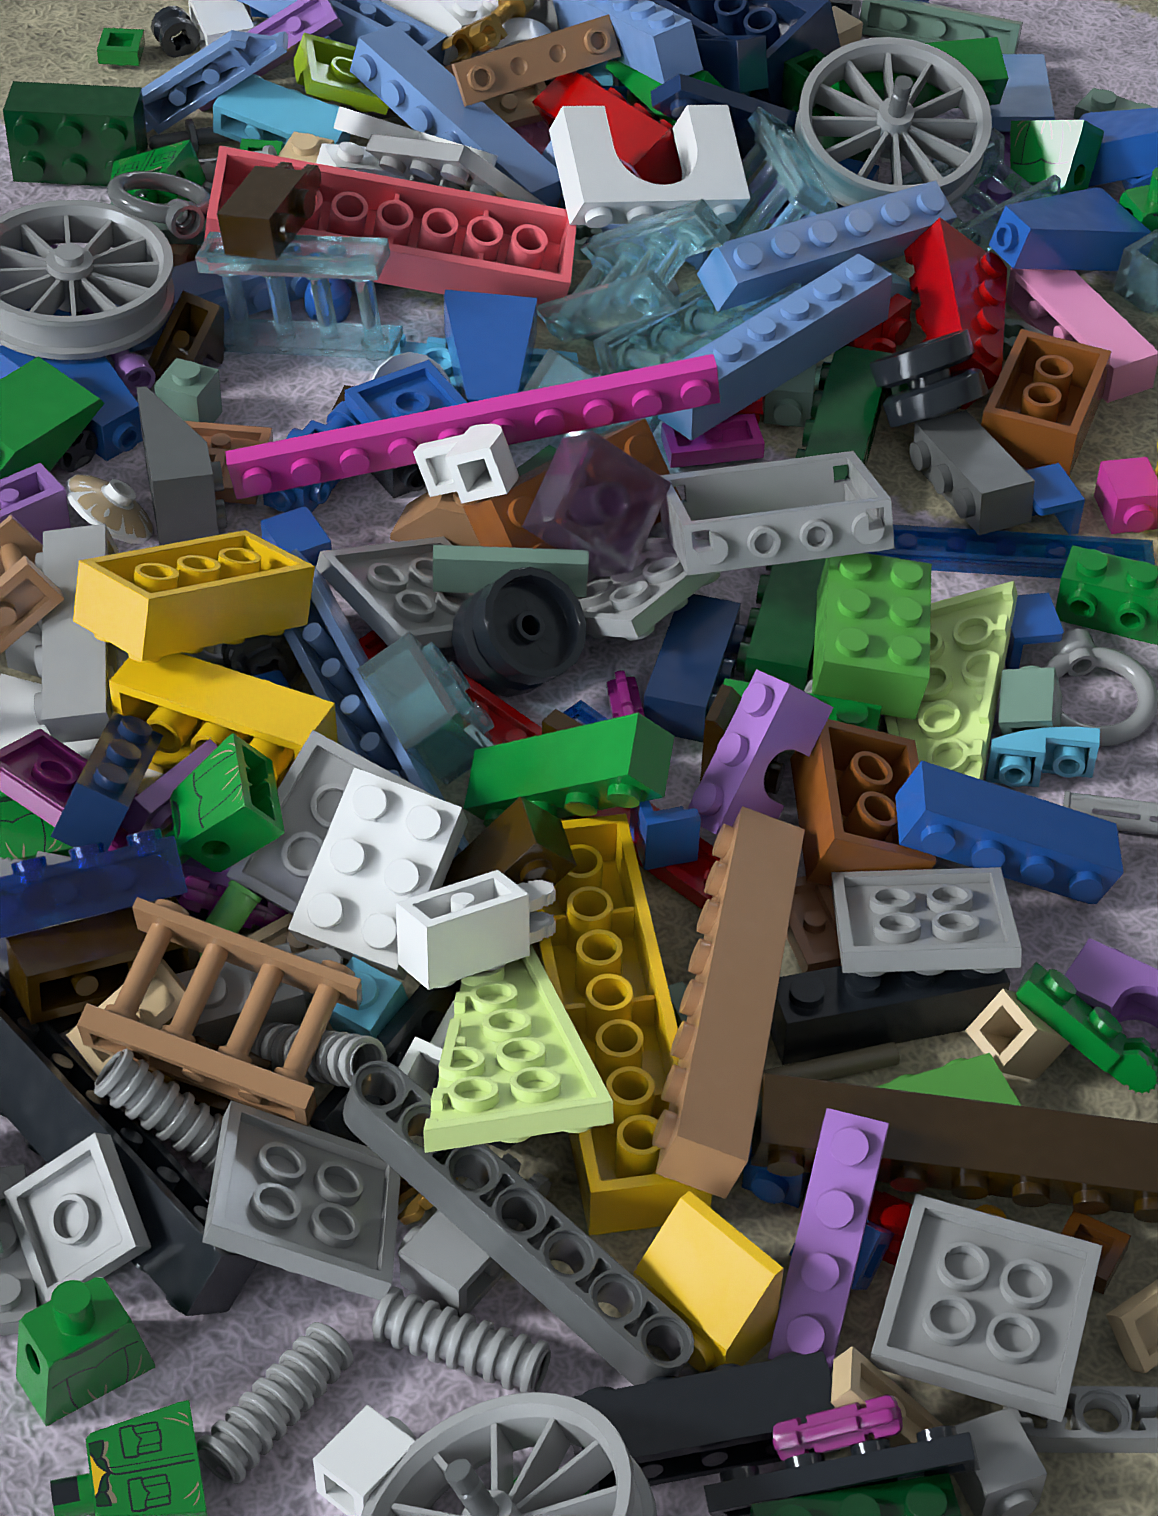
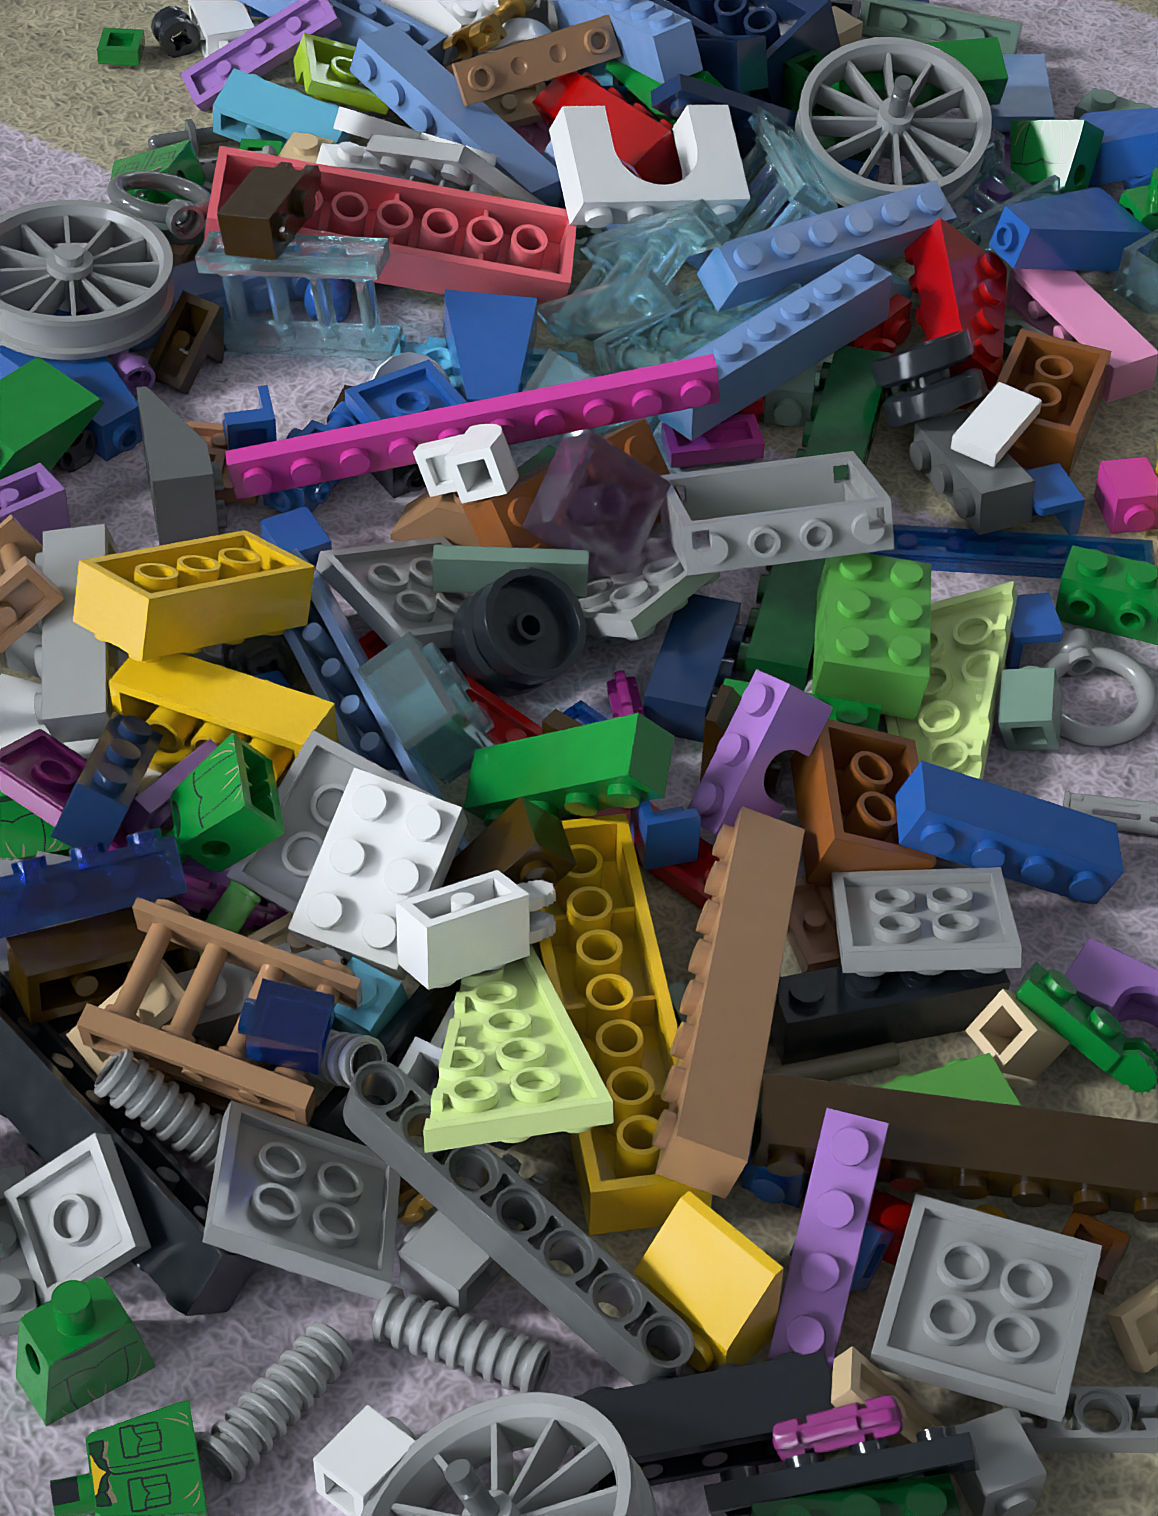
(72, 131): dark green brick -> none
(110, 504): dish -> none
(191, 391): sand green brick -> none
(208, 75): medium blue wedge -> none
(251, 426): none -> blue panel
(287, 1025): none -> clear blue brick
(996, 424): none -> white tile
(1023, 755): medium azure slope -> none

